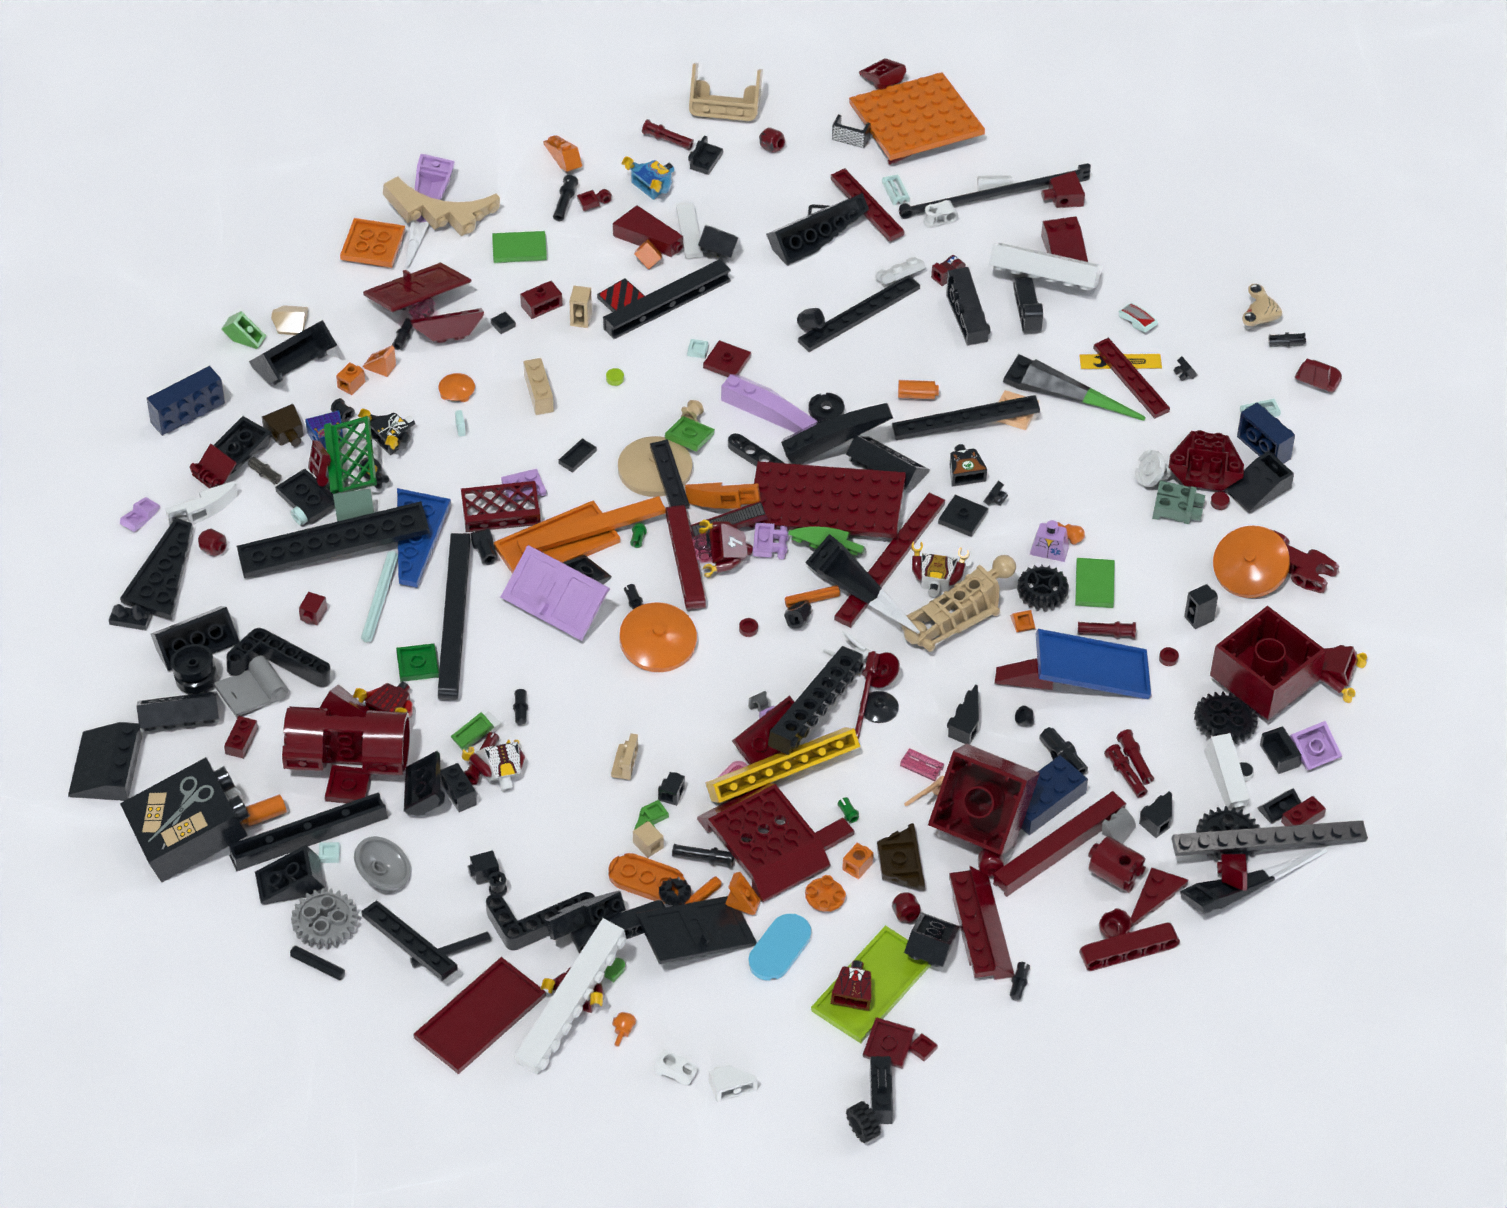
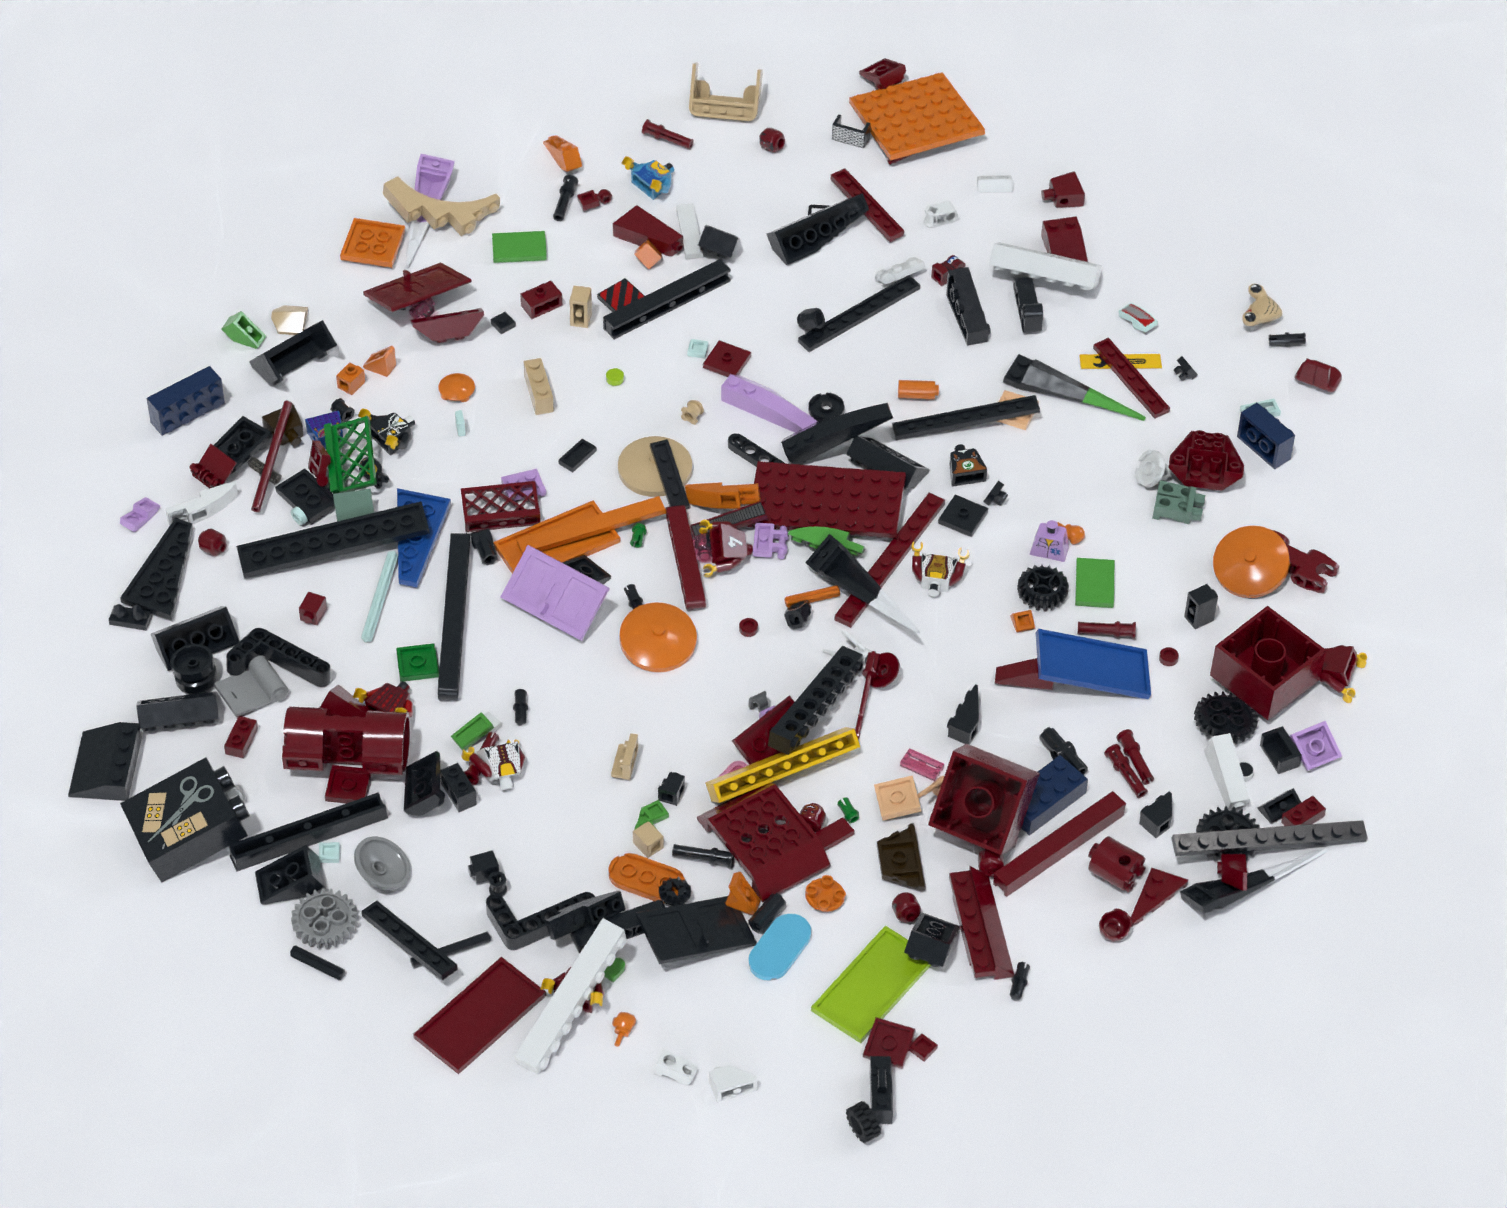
(265, 810): orange brick -> none
(271, 457): none -> dark red piece
(402, 334): black axle -> none
(689, 433): bright green tile -> none
(704, 156): black bracket -> none
(706, 890): orange axle -> none
(767, 913): none -> black axle
(813, 815): none -> dark red head
(853, 865): orange brick -> none
(853, 987): dark red torso -> none
(881, 712): black dish -> none
(897, 798): none -> light nougat plate
(898, 198): light aqua tile -> none
(907, 210): black hinge -> none
(972, 599): tan piece -> none
(1024, 716): black tile -> none
(1119, 826): light grey slope -> none
(1129, 946): dark red beam -> none
(1220, 500): dark red tile -> none
(1261, 482): black slope -> none

